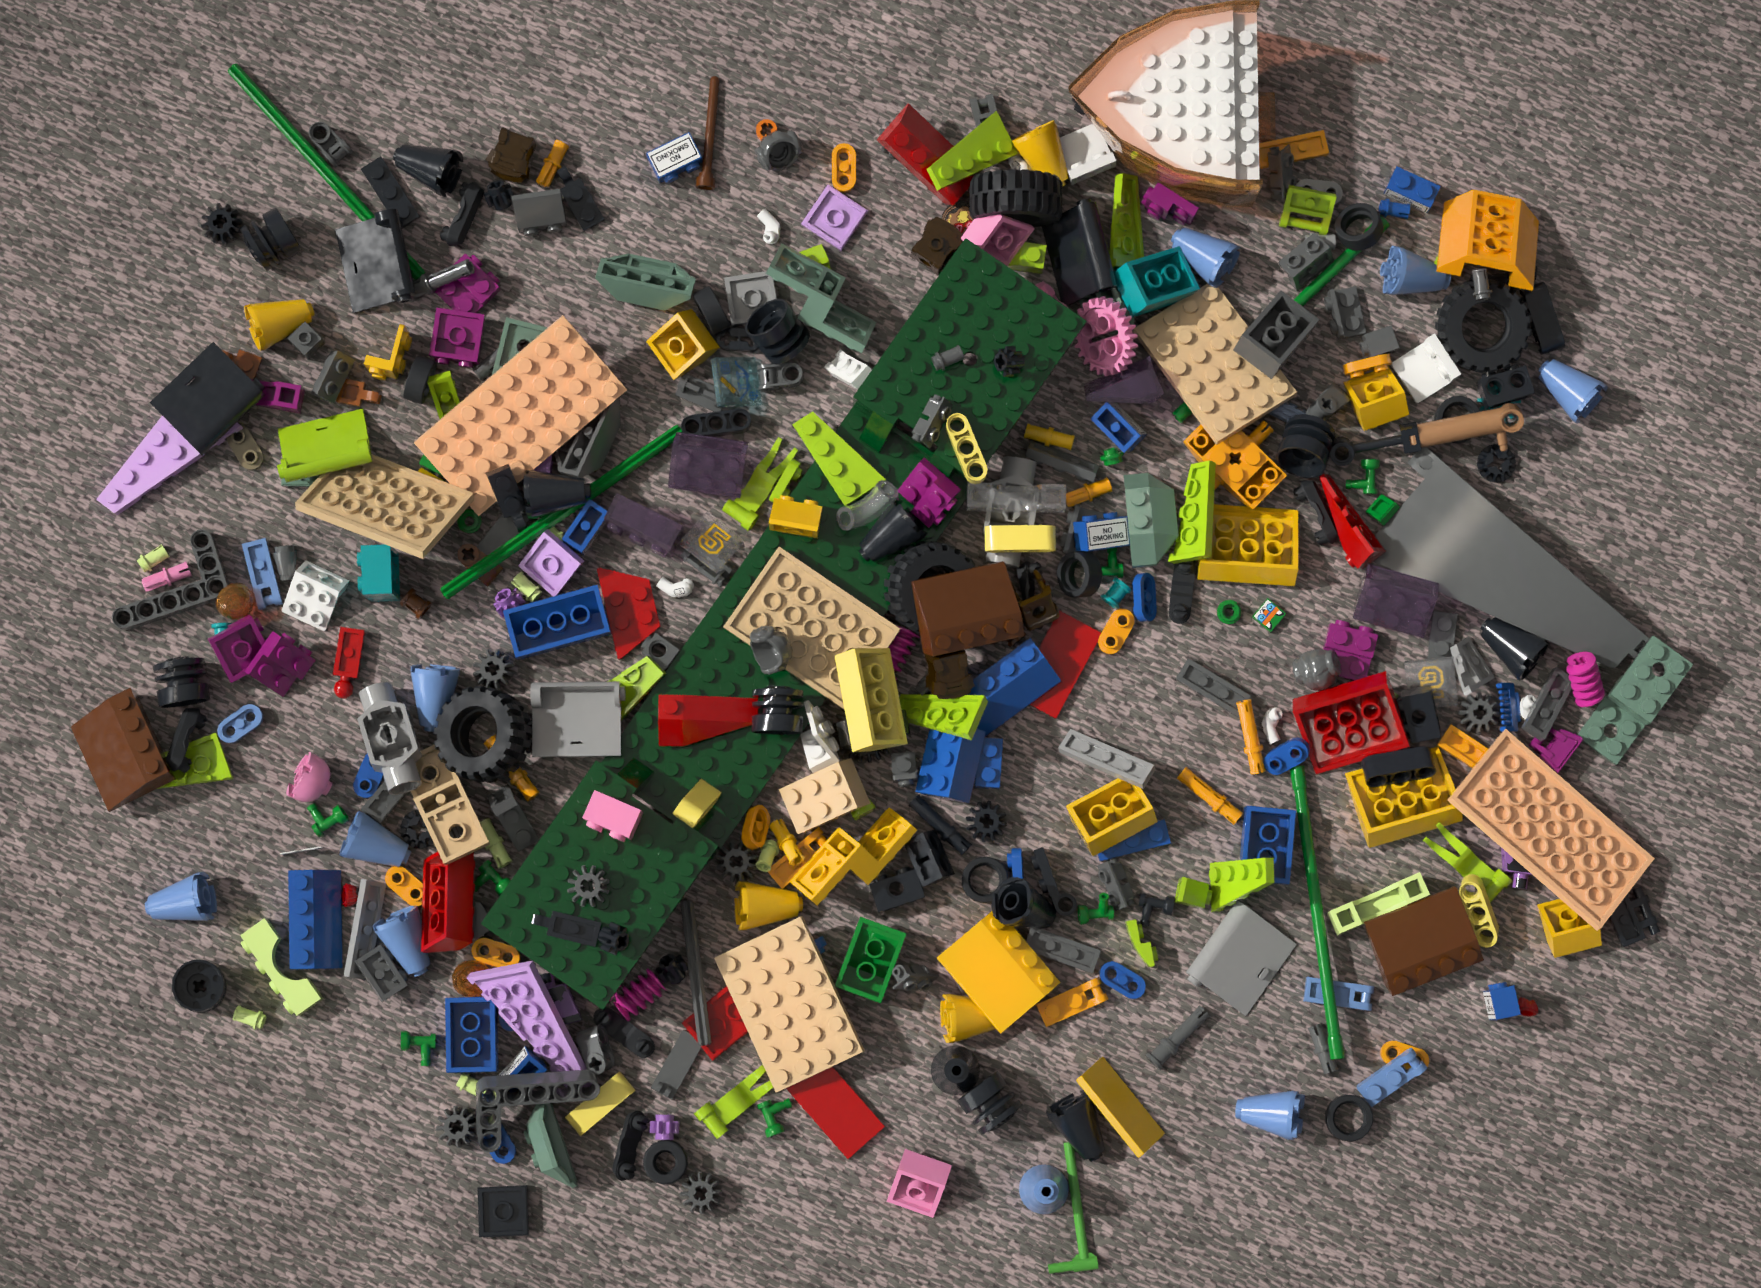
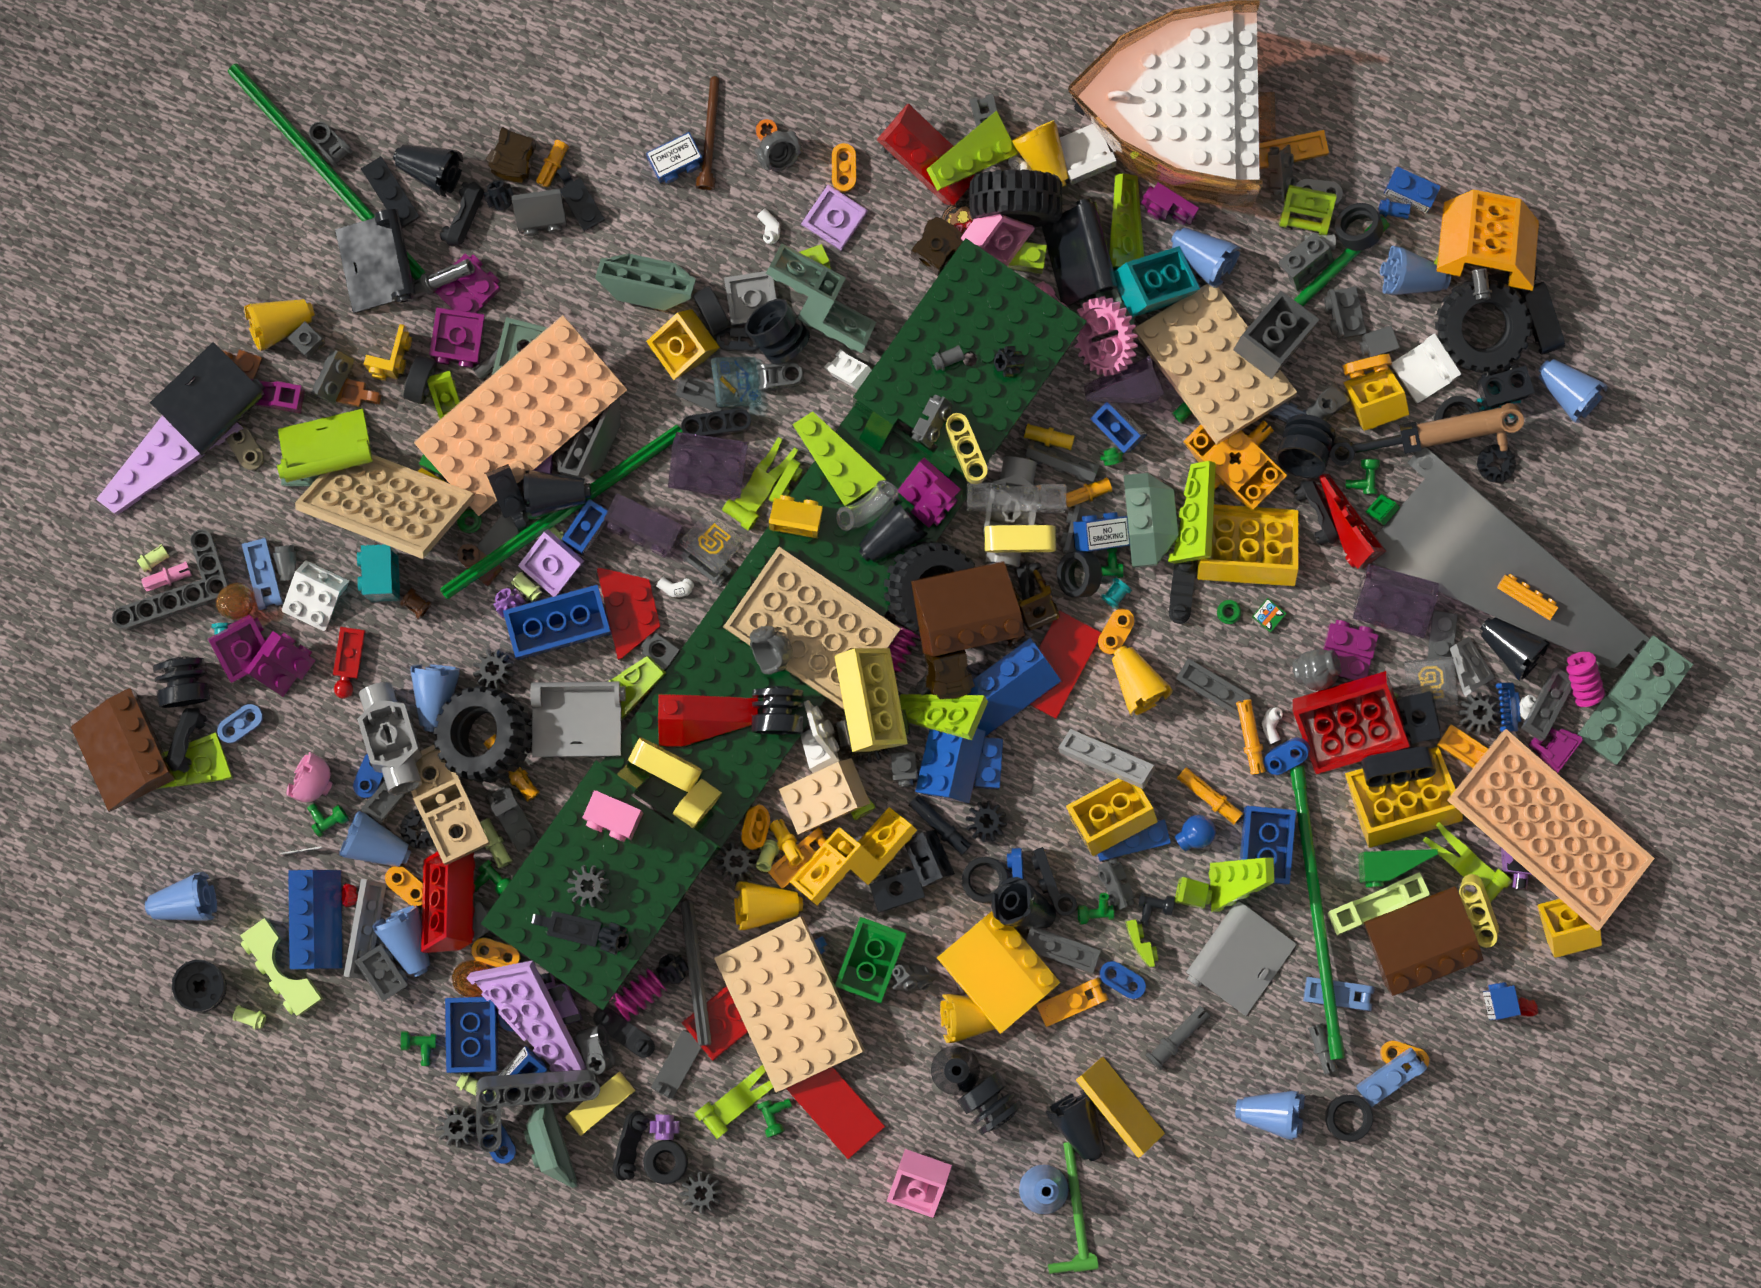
(229, 227): black gear -> none
(270, 239): black wheel -> none
(503, 1211): black plate -> none
(665, 765): none -> light yellow beam
(1138, 681): none -> yellow cone
(1144, 597): blue plate -> none
(1196, 832): none -> blue piece
(1383, 866): none -> green slope
(1529, 598): none -> light orange piece
(1626, 922): black plate -> none

